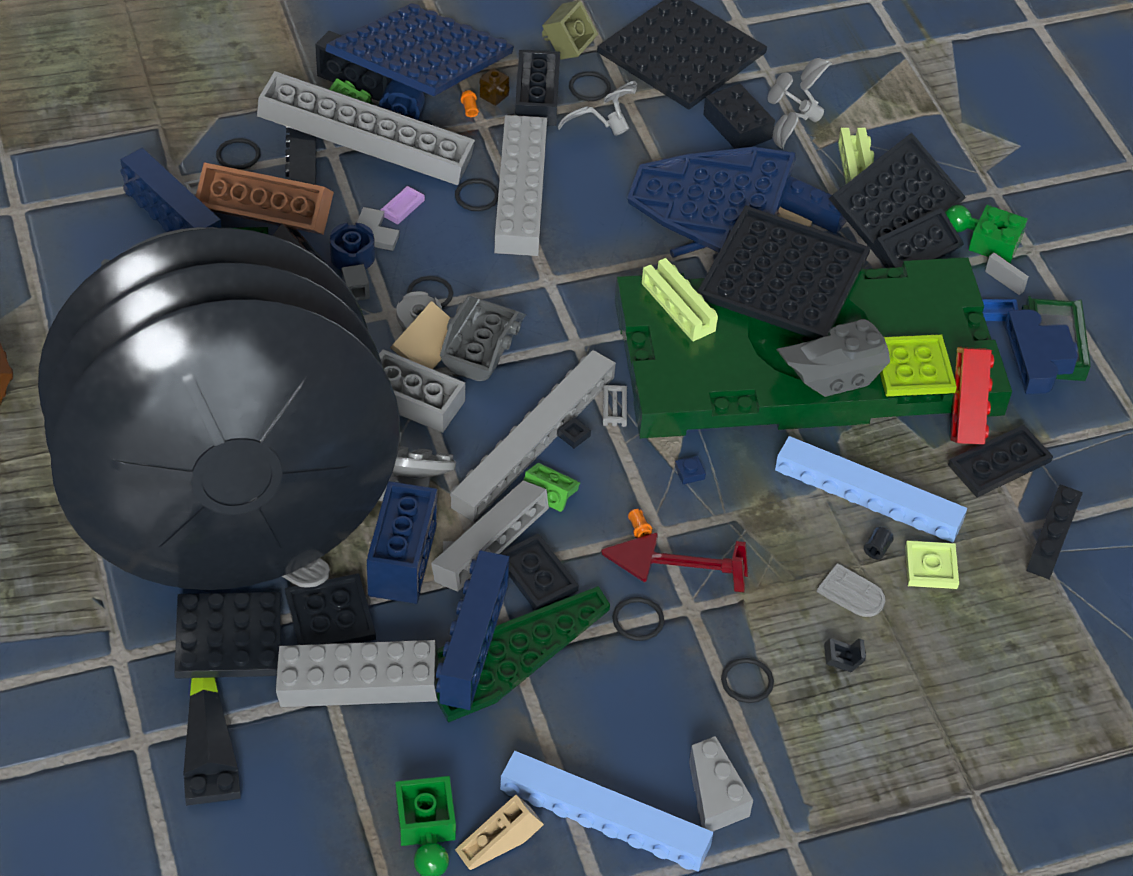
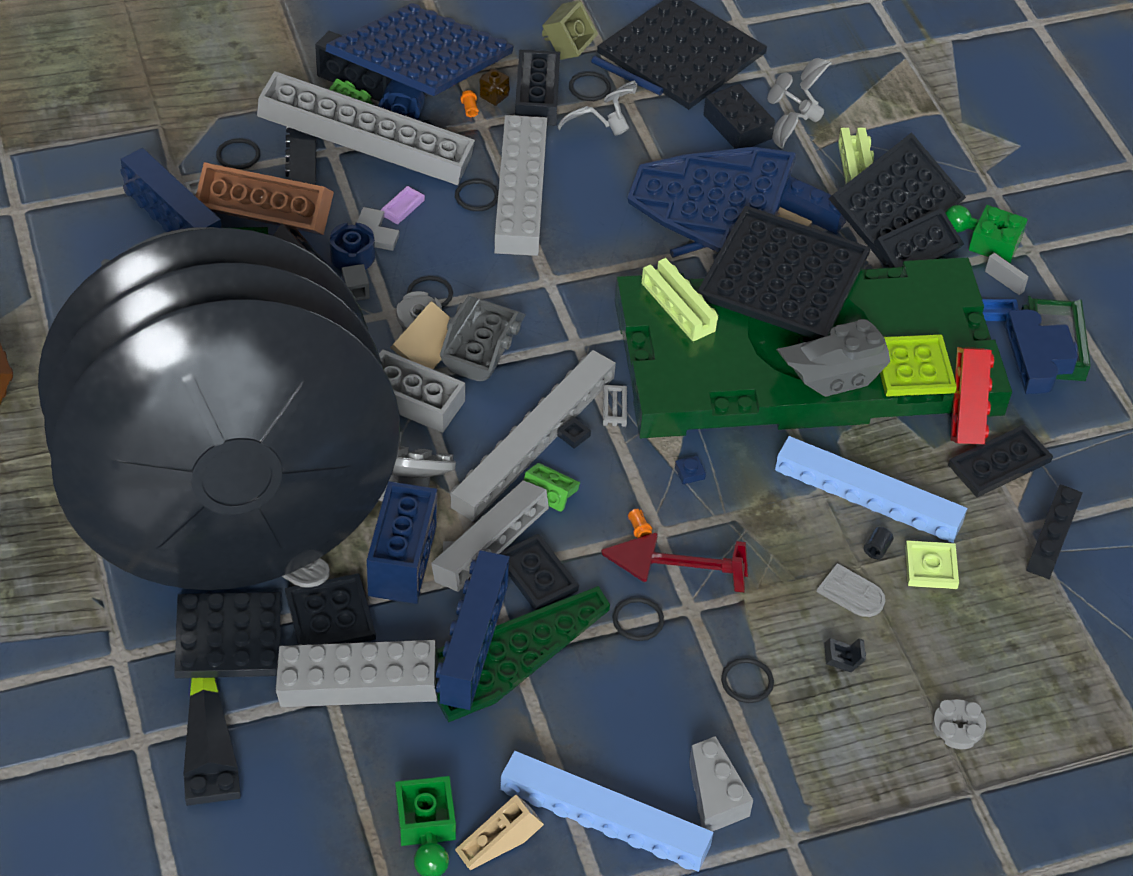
(627, 75): none -> dark blue bar
(963, 711): none -> light grey plate

